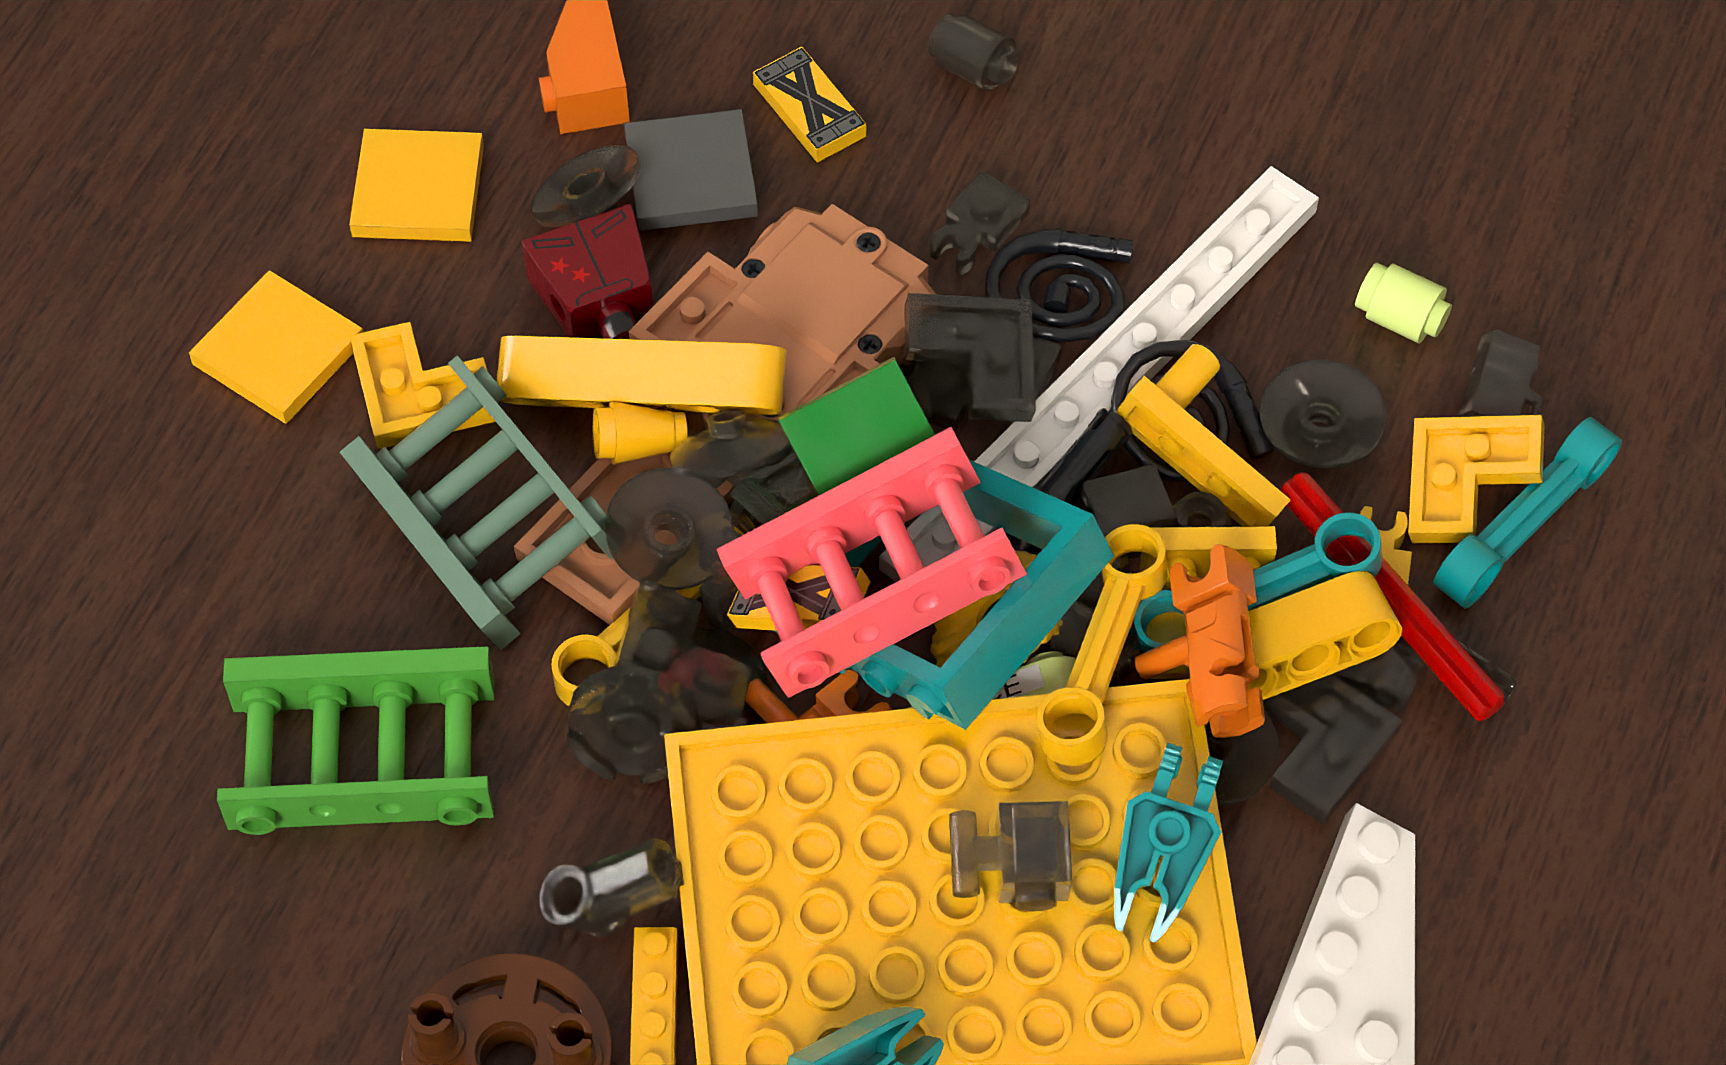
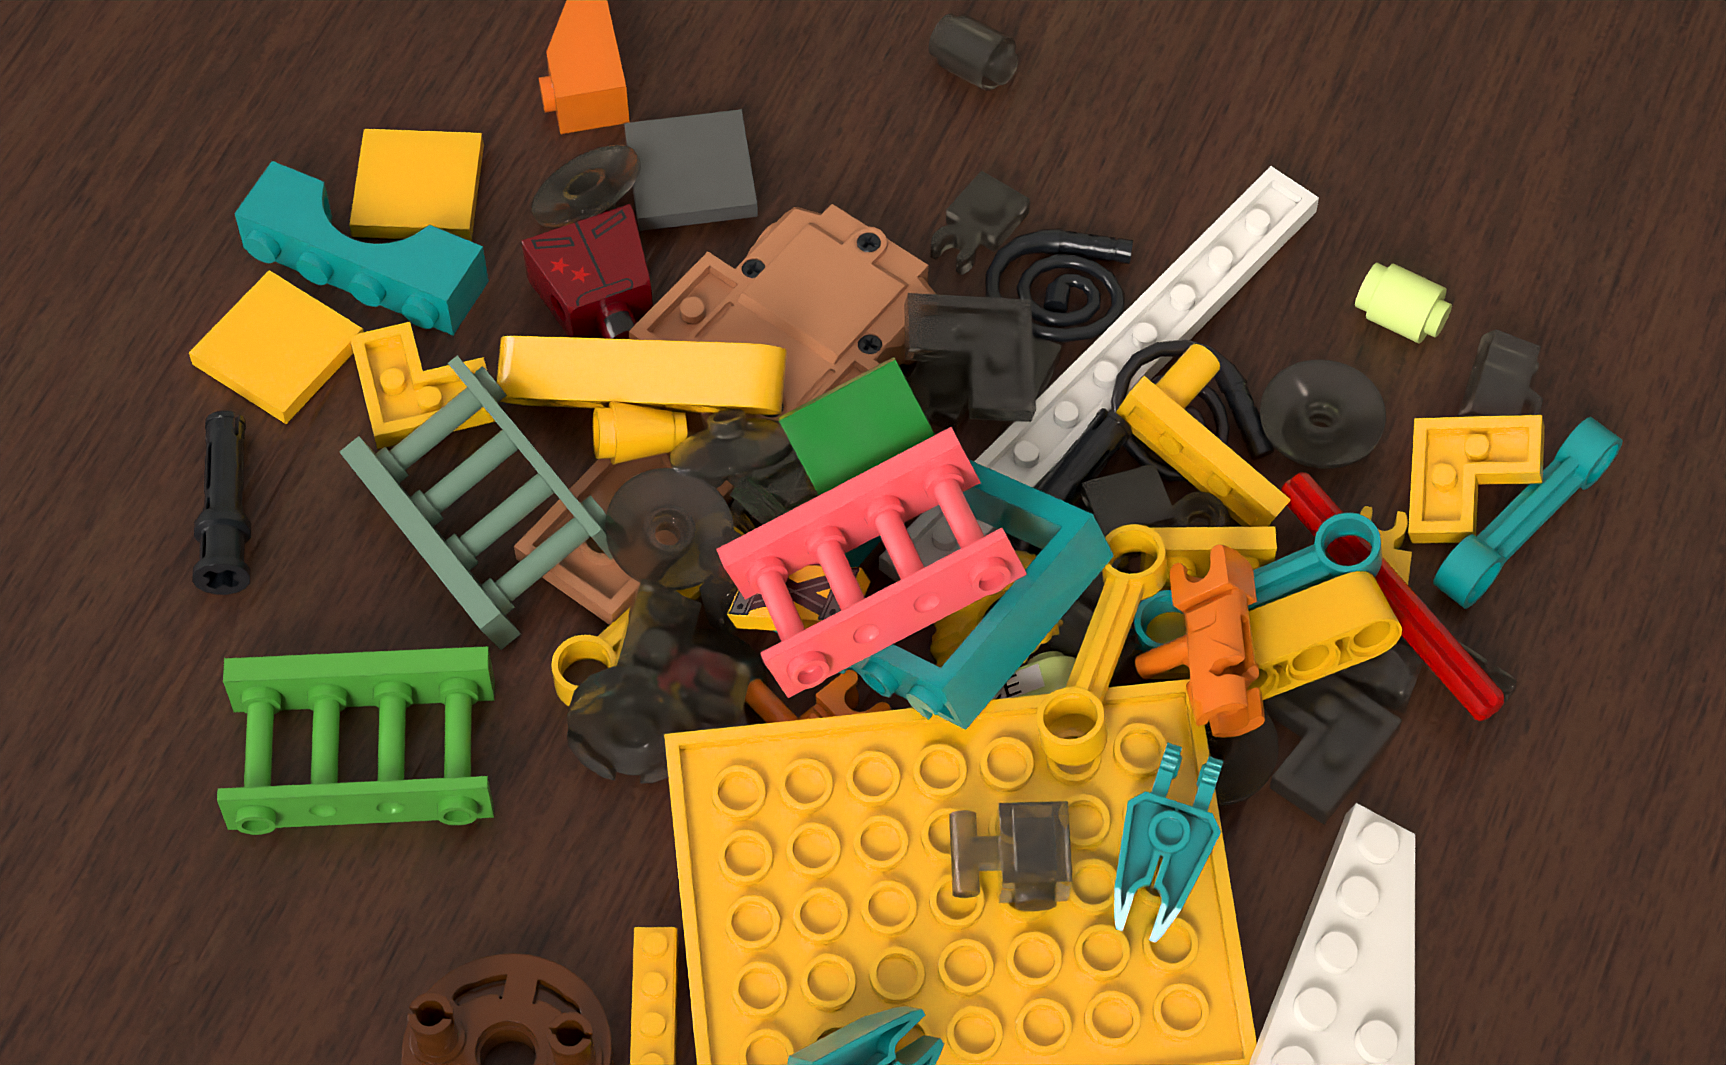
(222, 525): none -> black pin
(424, 277): none -> teal arch
(612, 889): clear smoke piece -> none
(809, 104): tile -> none

